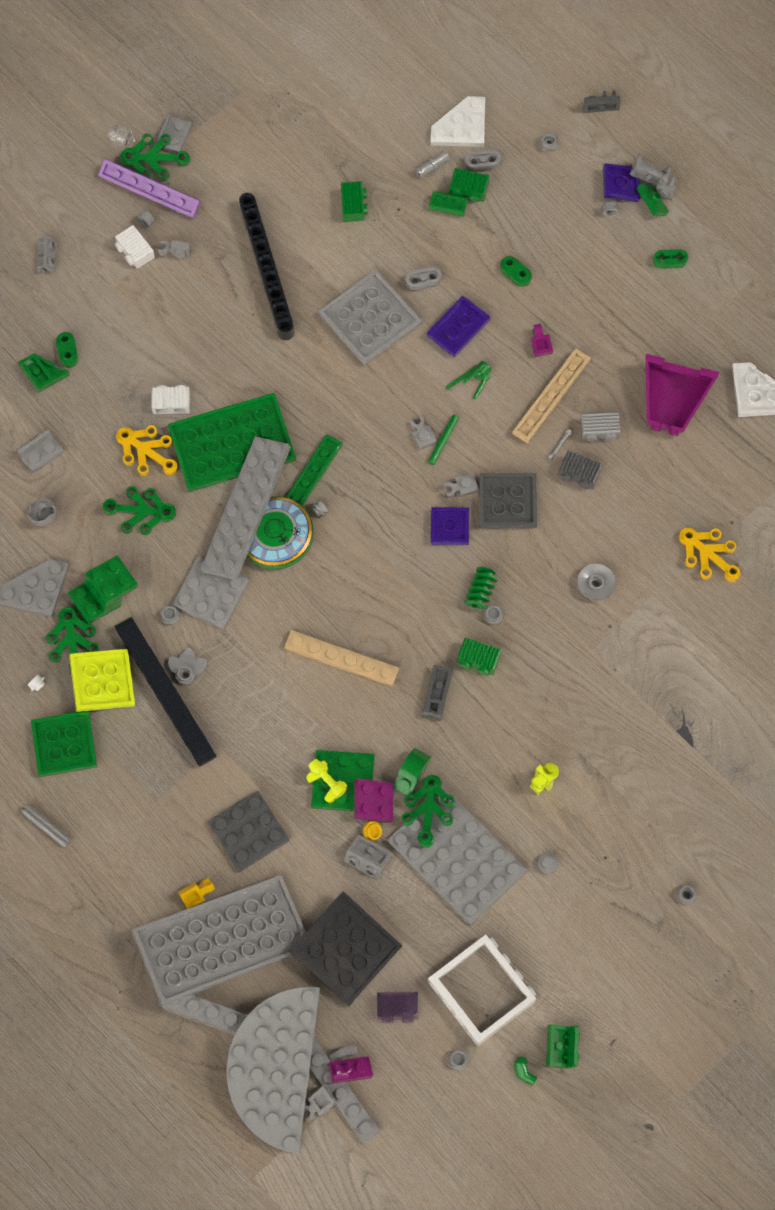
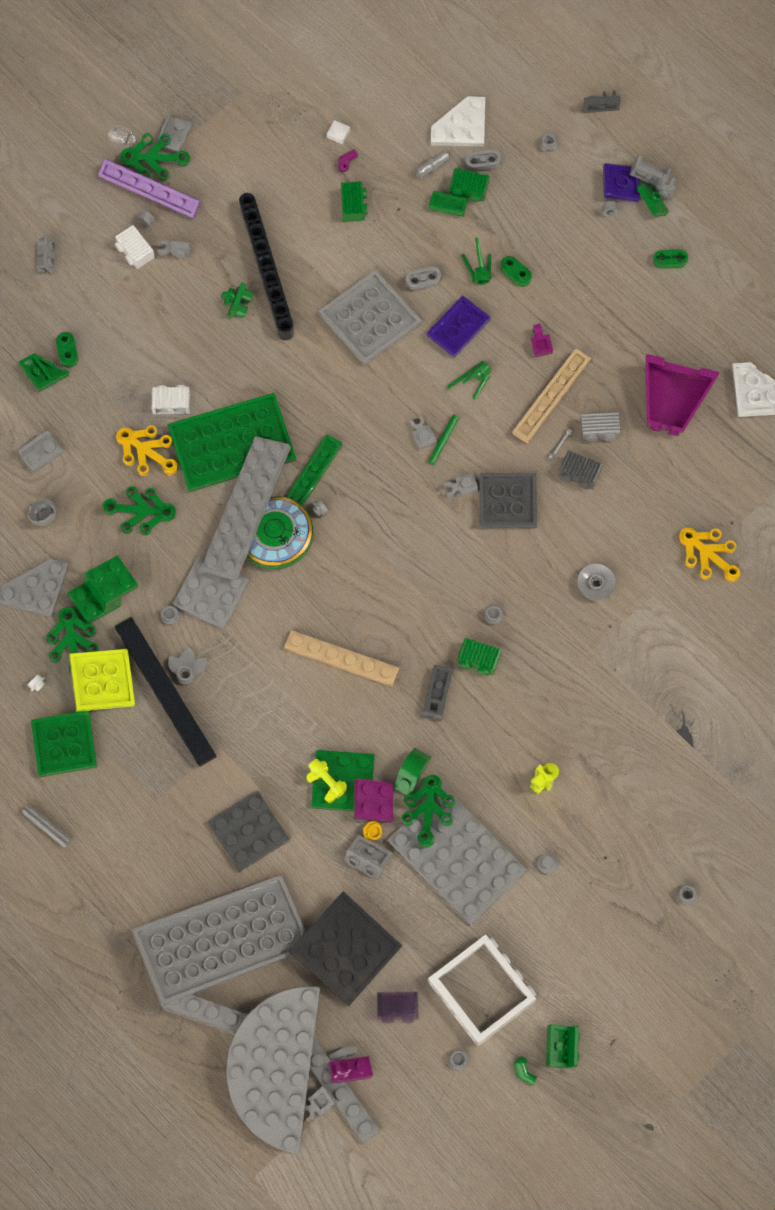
(194, 894): yellow plate -> none
(240, 294): none -> green hips
(338, 132): none -> white plate
(344, 160): none -> magenta arm
(449, 526): dark purple plate -> none
(480, 587): green piece -> none
(481, 274): none -> green plant

